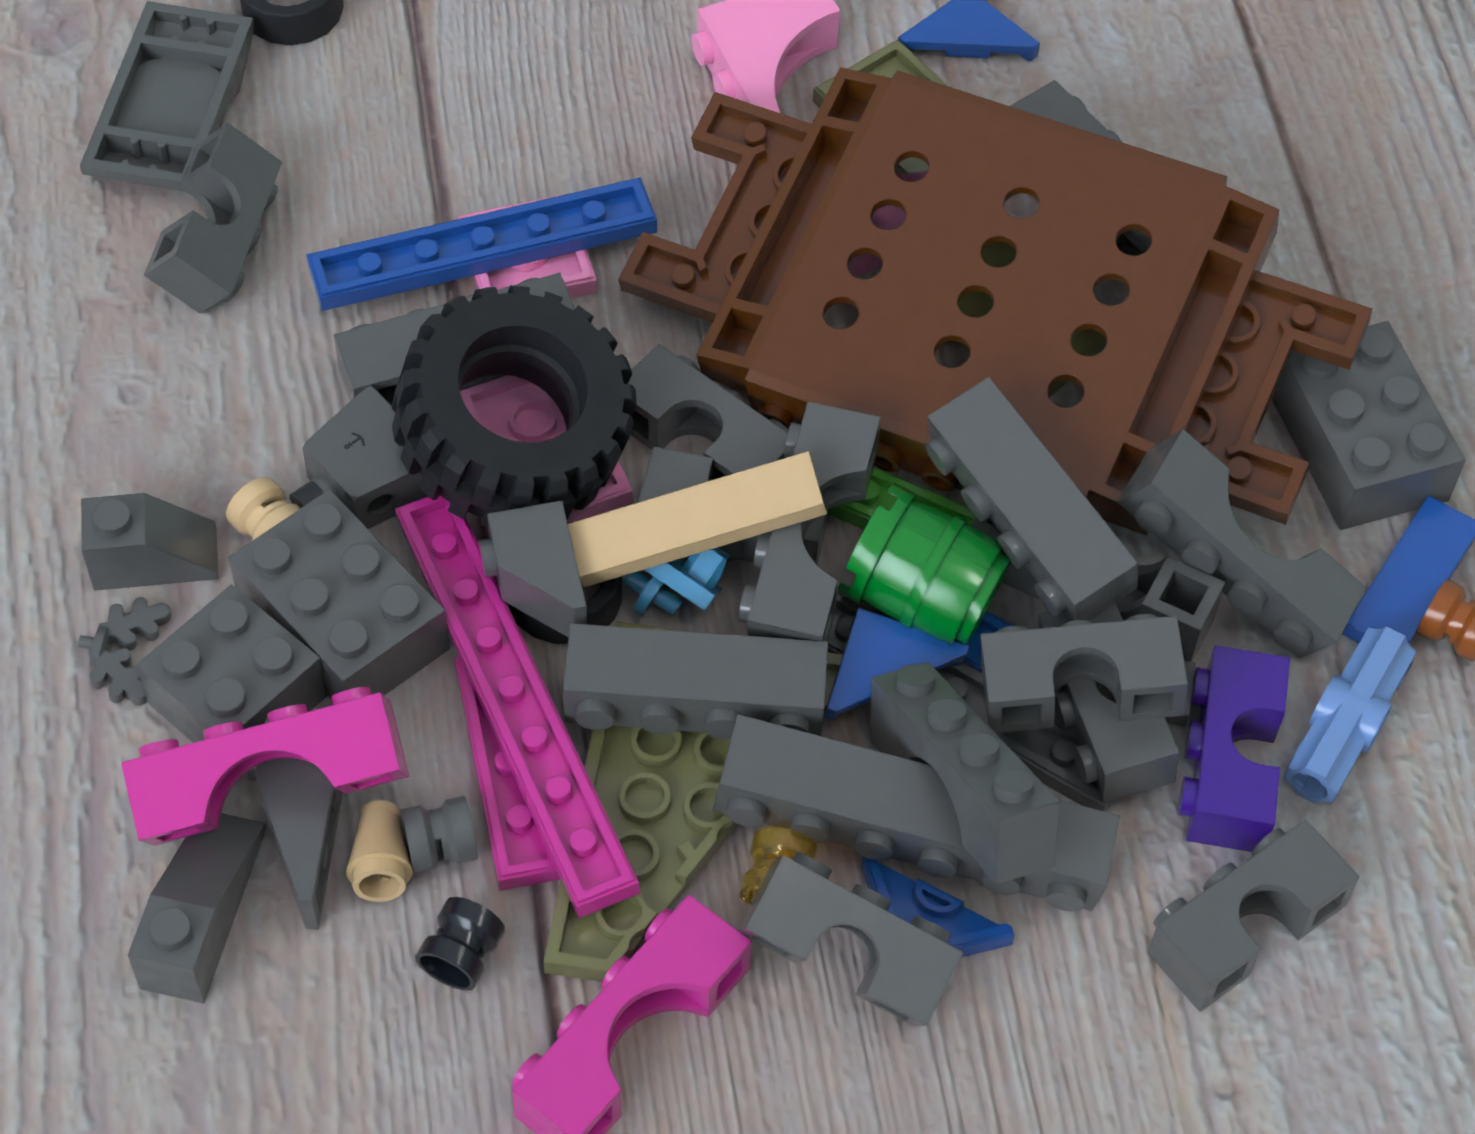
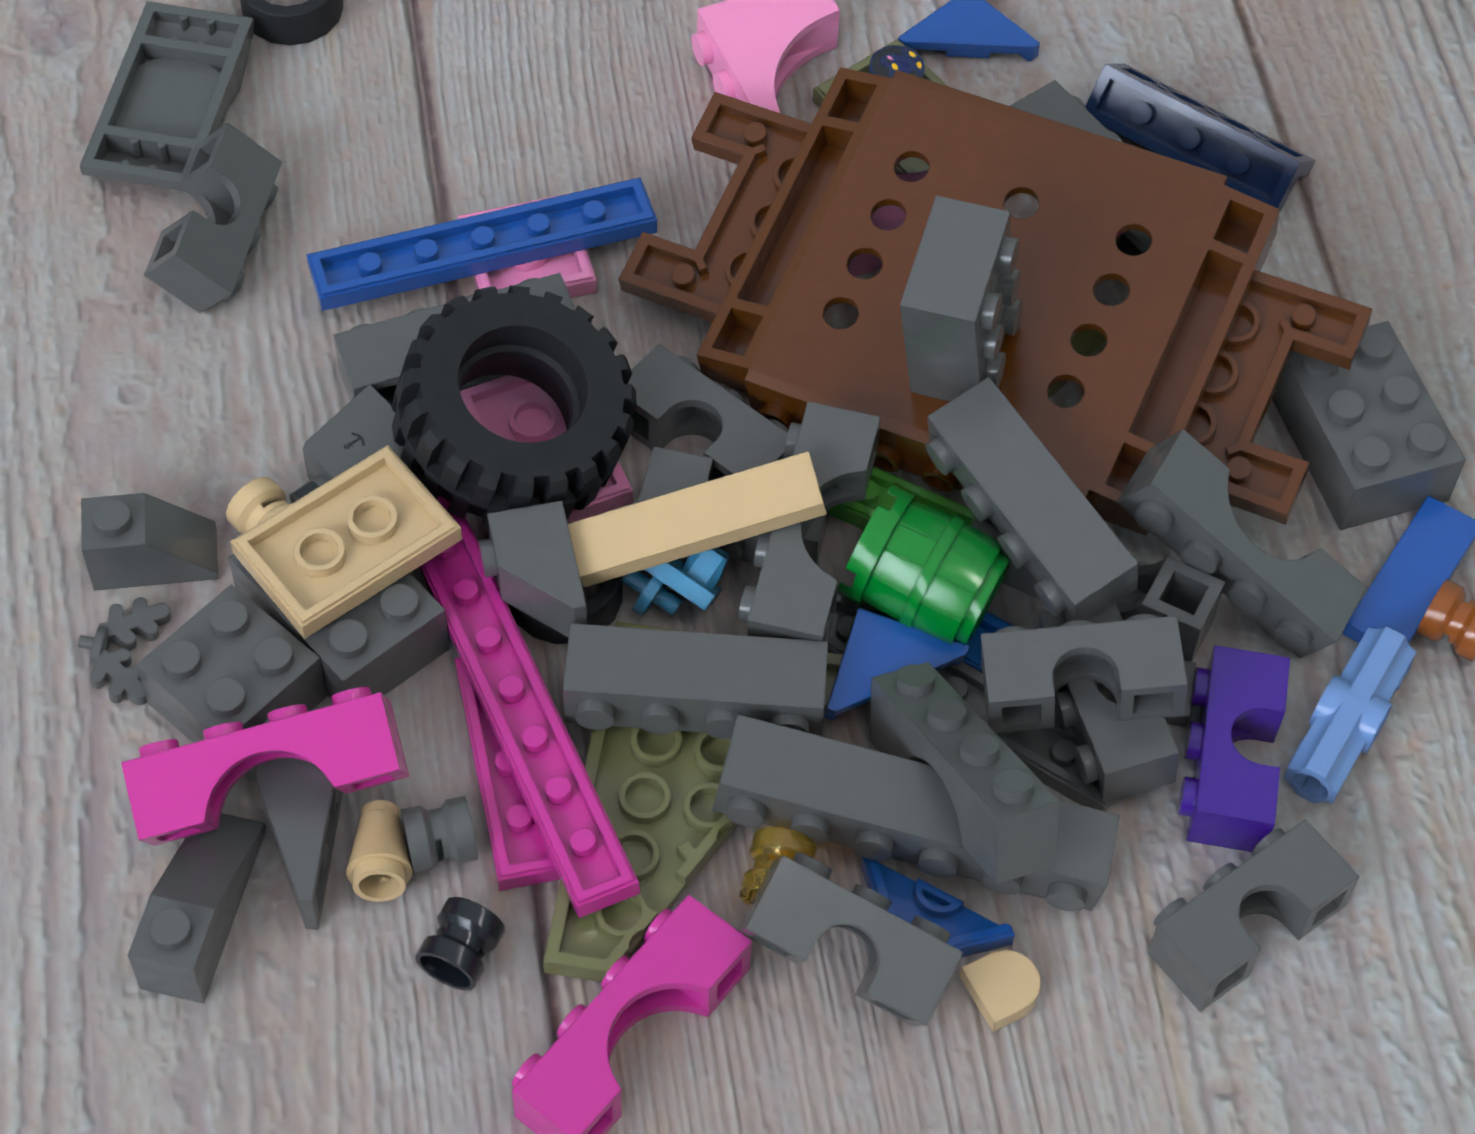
(346, 541): none -> tan tile
(896, 57): none -> clear blue tile
(960, 299): none -> dark grey brick
(1002, 986): none -> tan tile
(1195, 134): none -> dark blue fence

